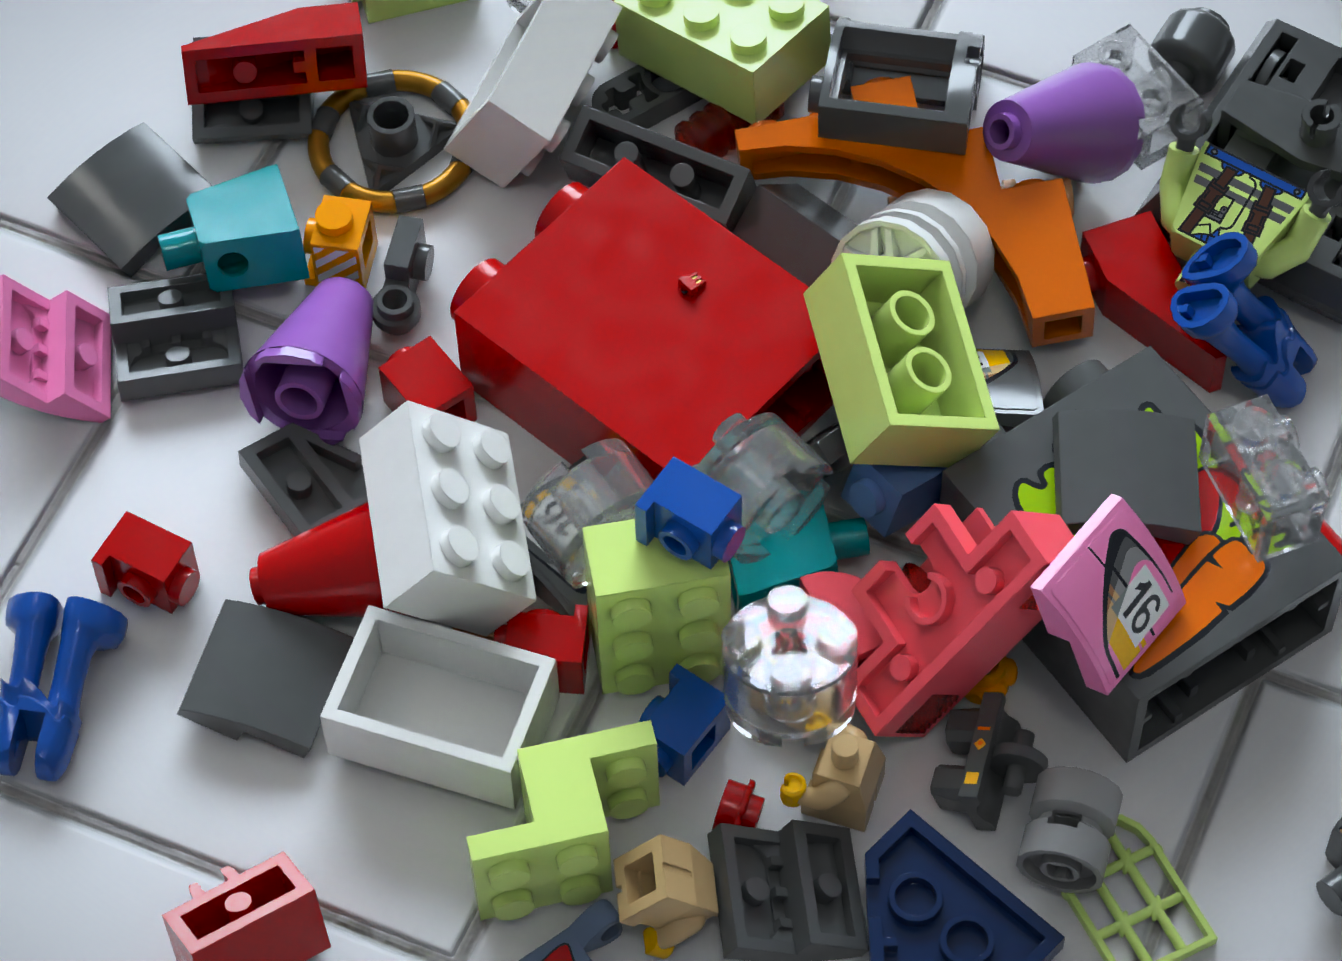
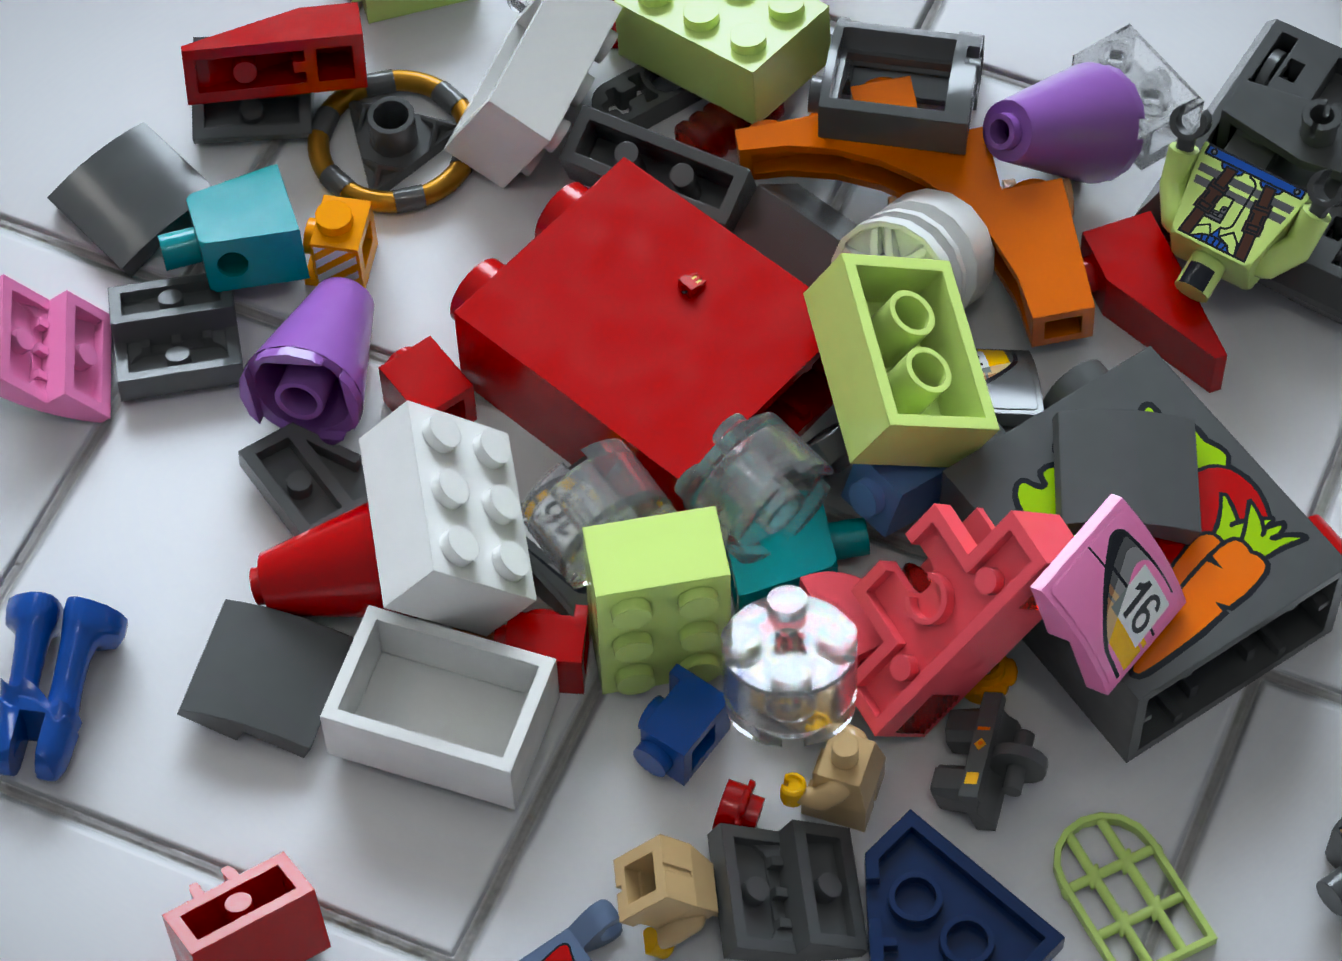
(146, 564): red brick -> none
(407, 261): dark grey plate -> none
(565, 843): yellowish green bracket -> none
(690, 515): blue brick -> none
(1069, 830): light grey wheel -> none
(1196, 46): dark grey head -> none
(1264, 343): blue piece -> none
(1264, 477): clear brick -> none

